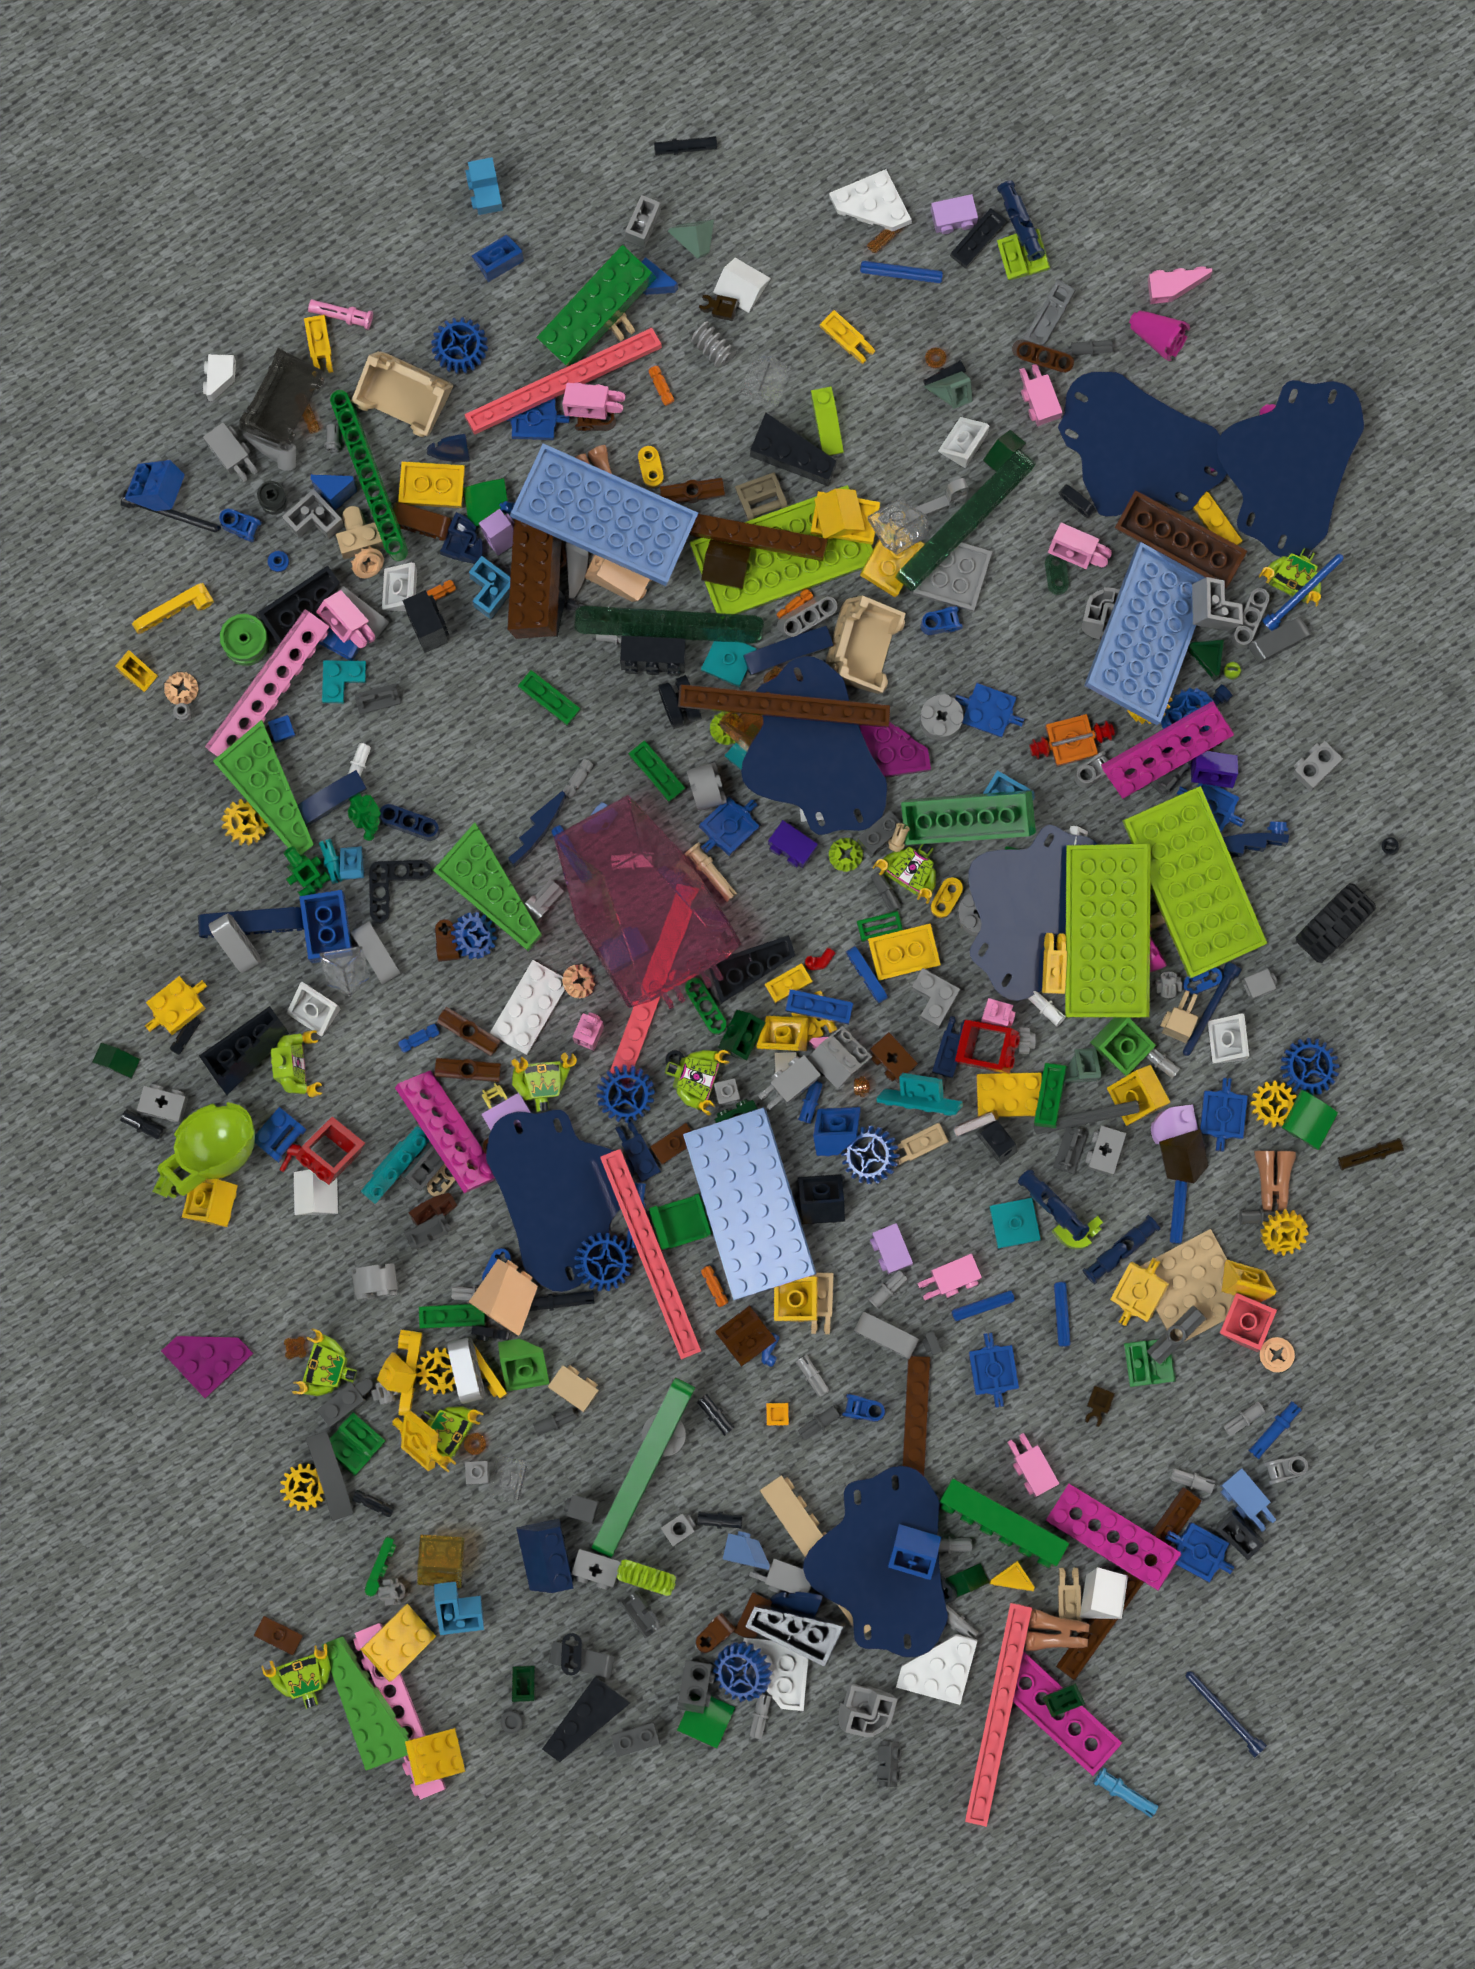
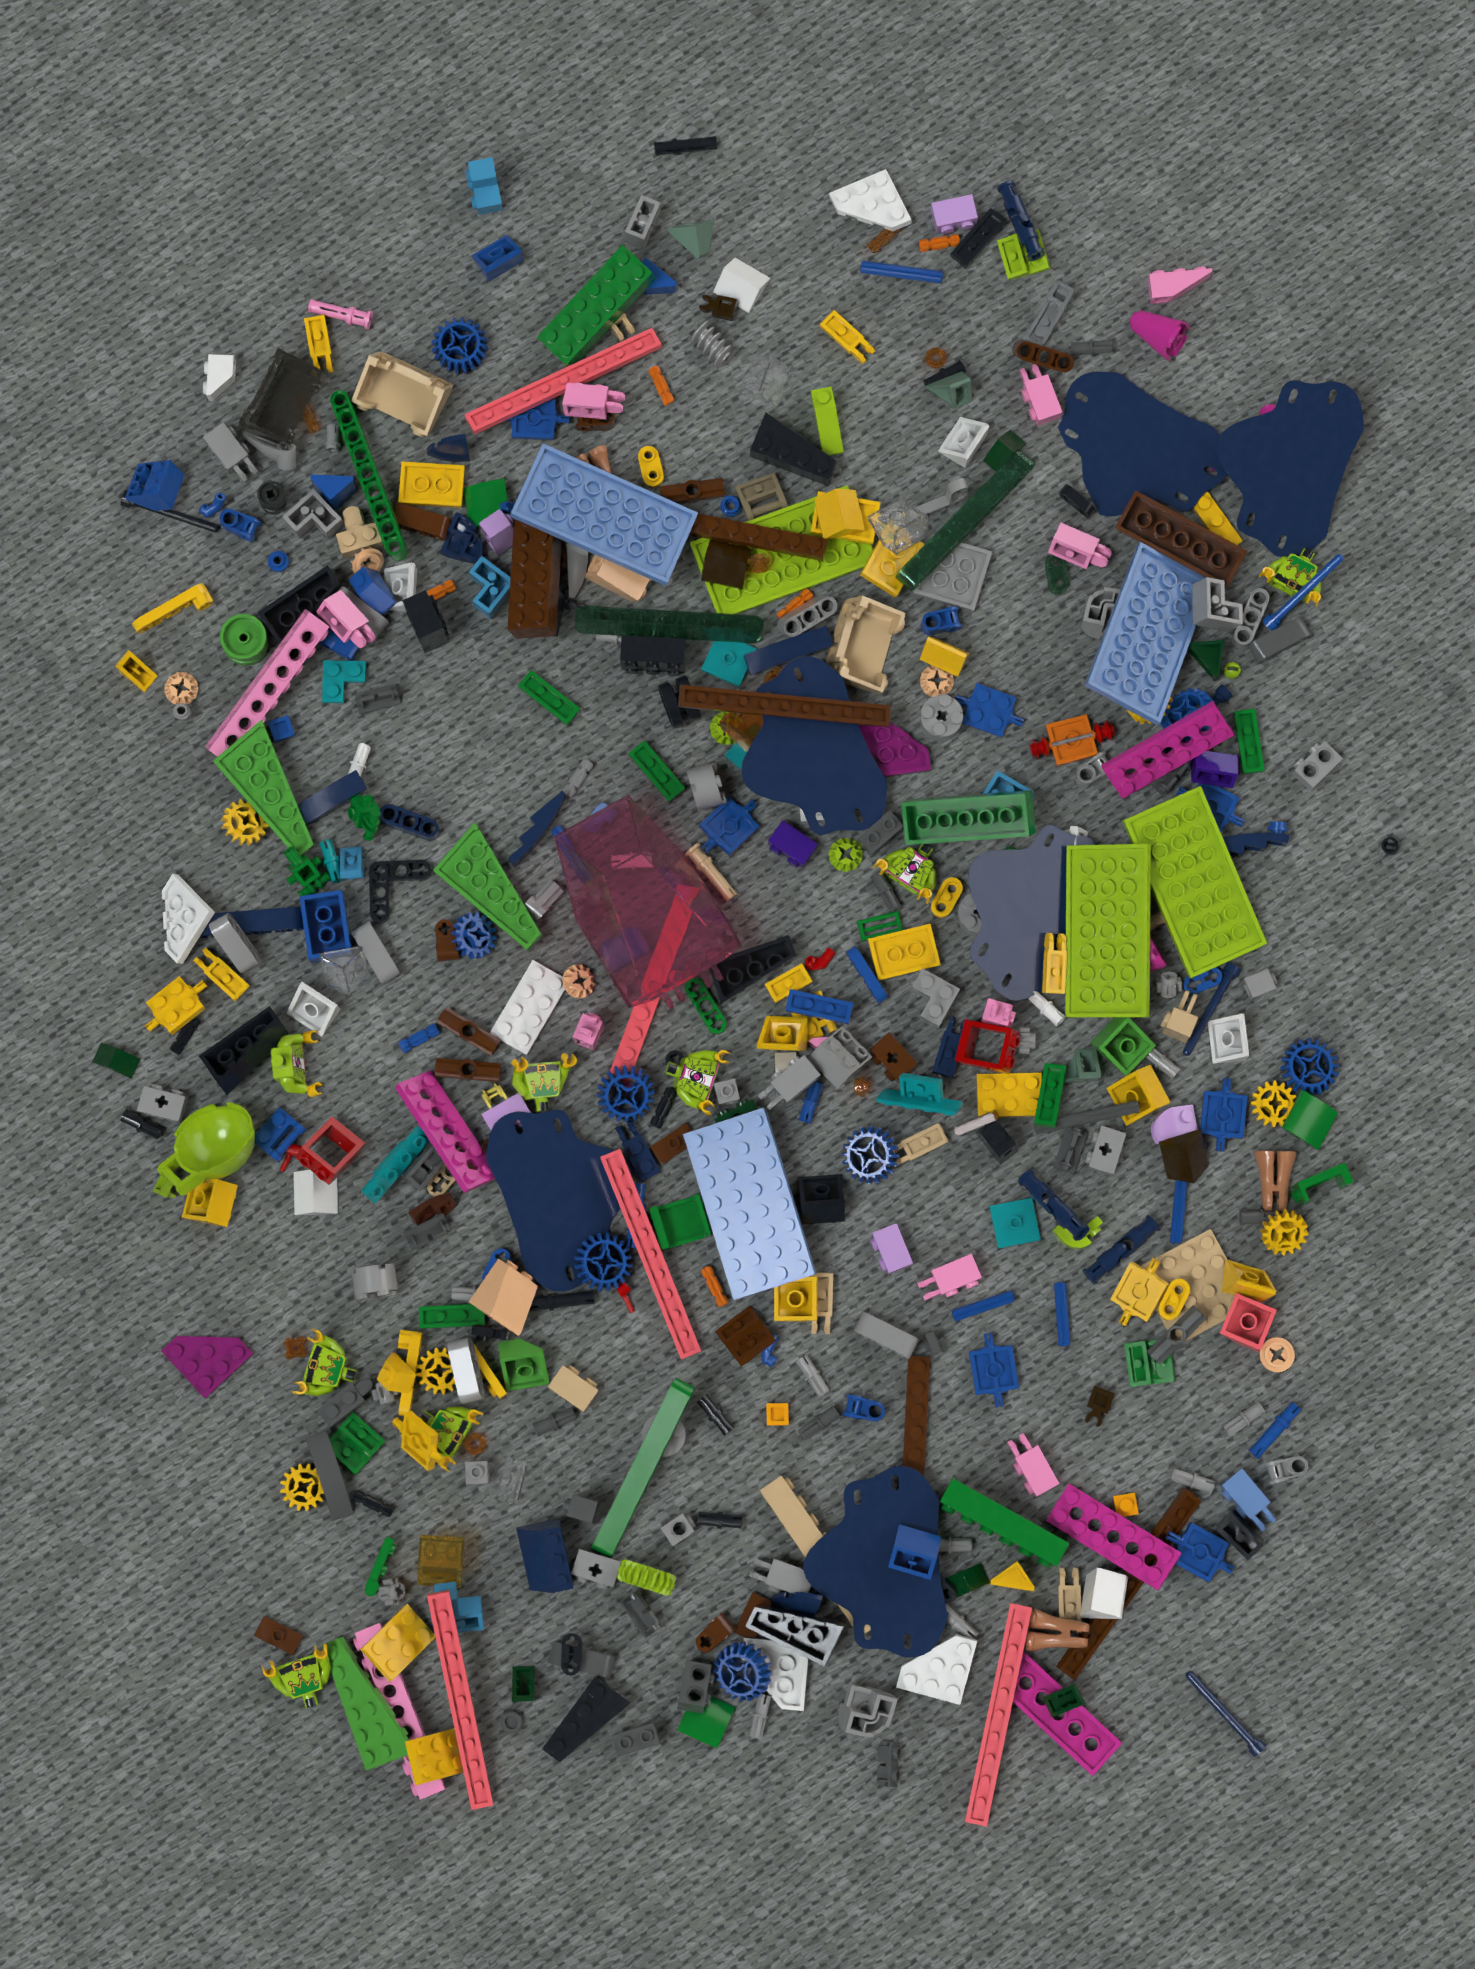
(184, 918): none -> white plate
(215, 507): none -> blue arm
(223, 976): none -> yellow hinge
(373, 590): none -> blue slope
(460, 1699): none -> coral plate
(623, 1290): none -> red hand
(663, 1107): none -> black axle
(727, 500): none -> blue plate
(741, 1034): dark green brick -> none
(745, 1551): medium blue slope -> none
(757, 563): none -> clear orange plate
(835, 1129): blue slope -> none
(888, 1289): light grey axle -> none
(898, 837): tan pin -> none
(930, 688): none -> light nougat gear
(939, 242): none -> orange axle
(944, 656): none -> yellow slope
(1117, 1788): dark azure pin -> none
(1126, 1504): none -> light orange plate
(1174, 1300): none -> yellow plate
(1248, 741): none -> green plate
(1335, 922): black tyre -> none
(1338, 1172): none -> green panel
(1347, 1161): dark brown pin -> none

